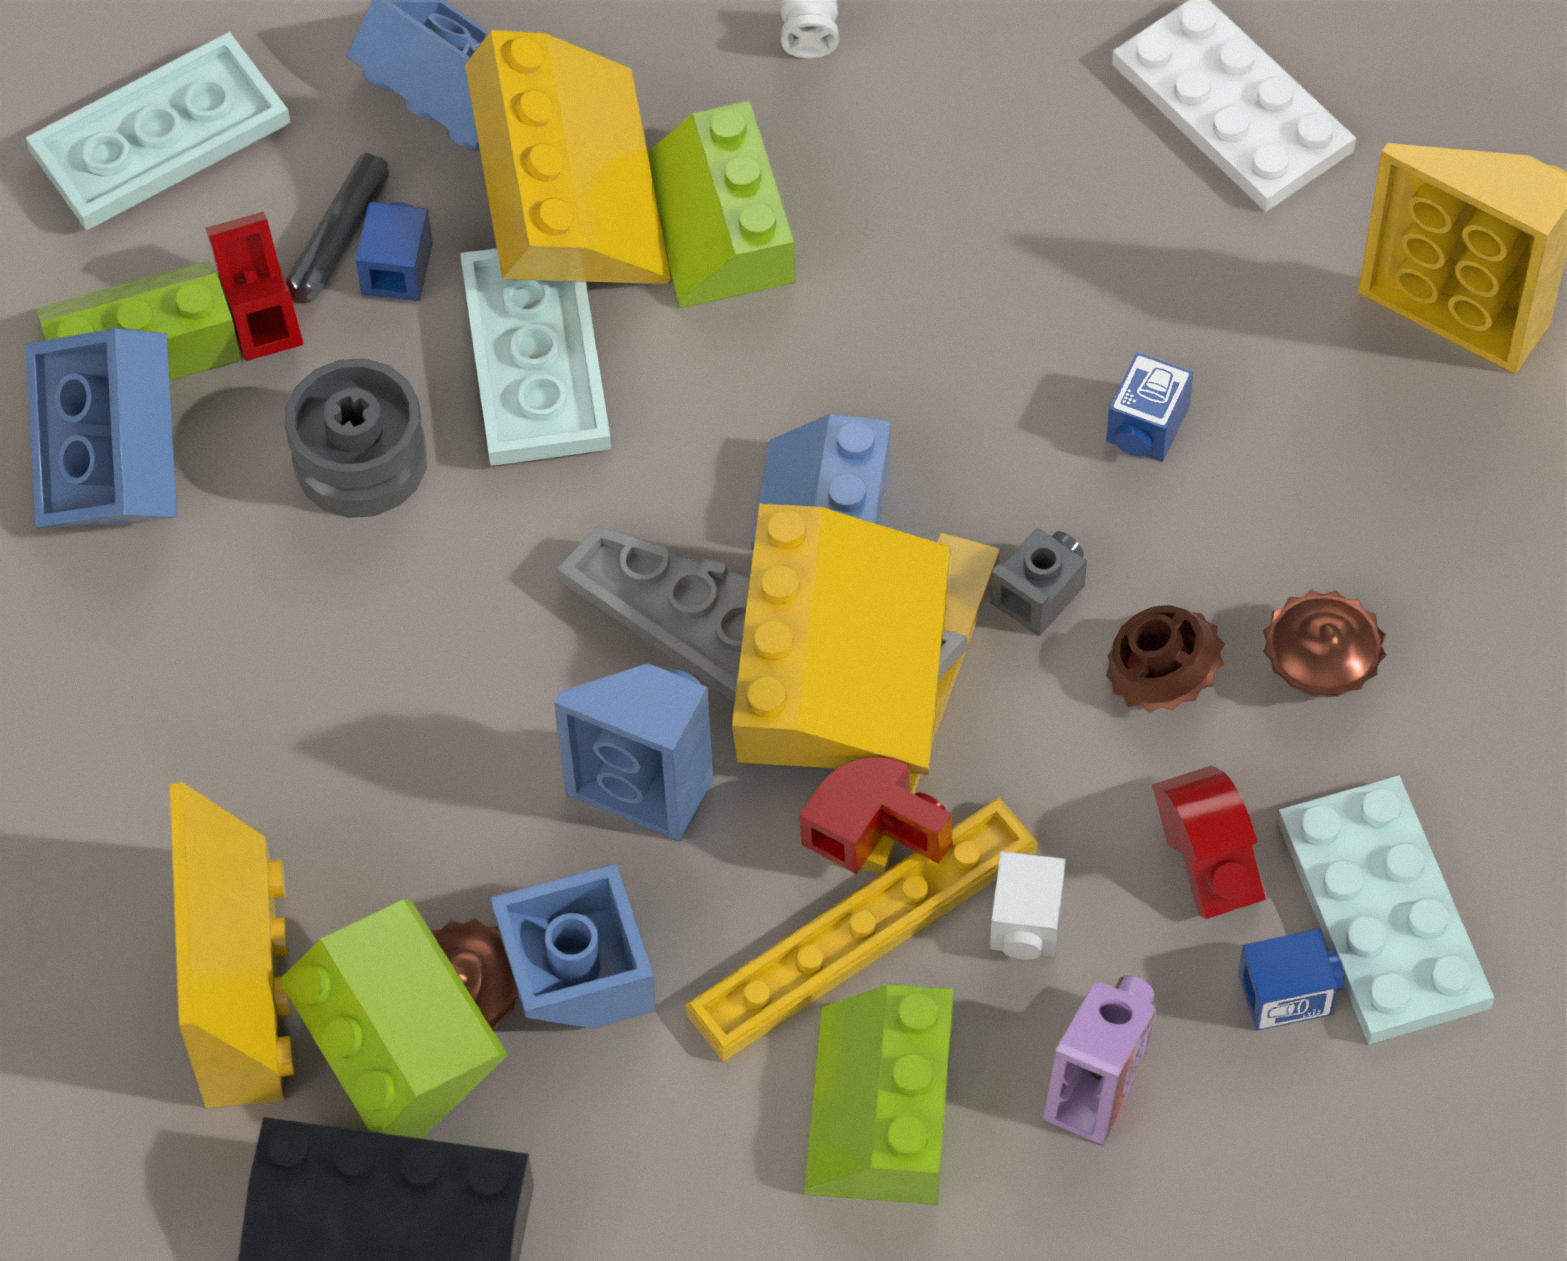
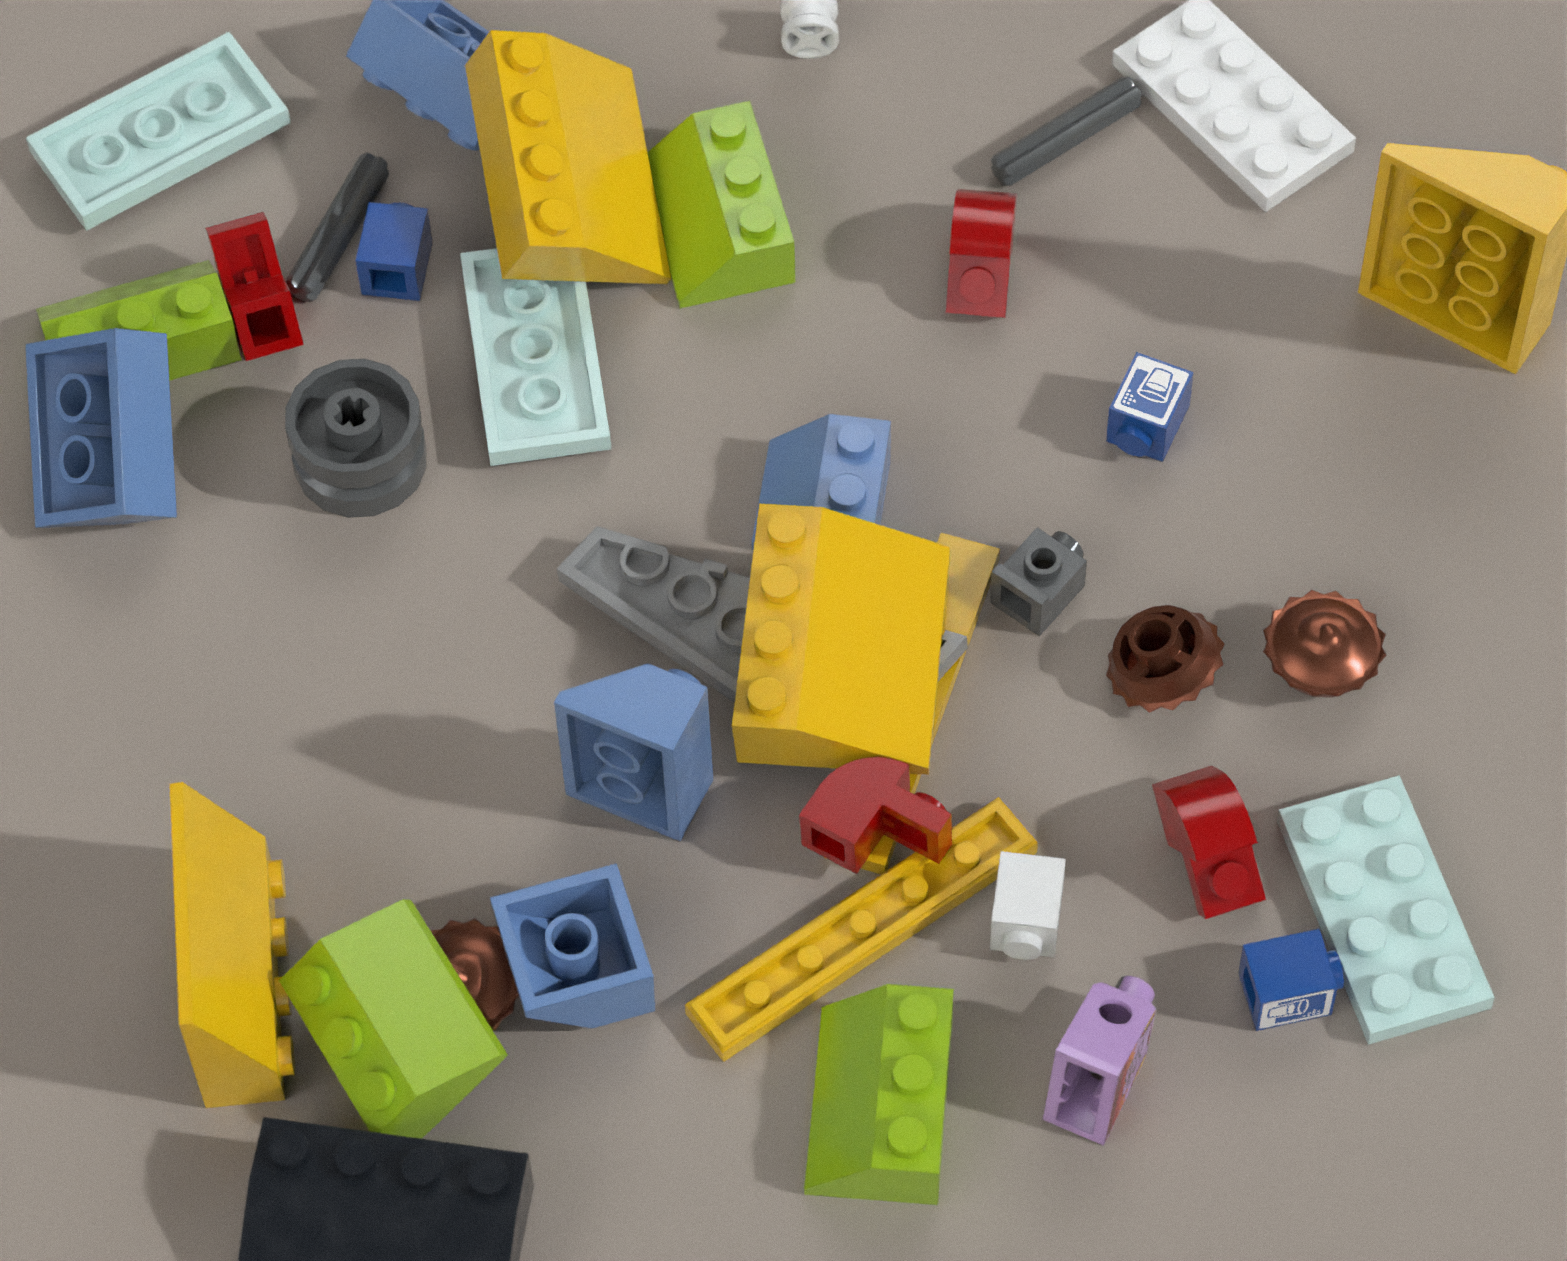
(980, 252): none -> red brick
(1066, 131): none -> dark grey axle

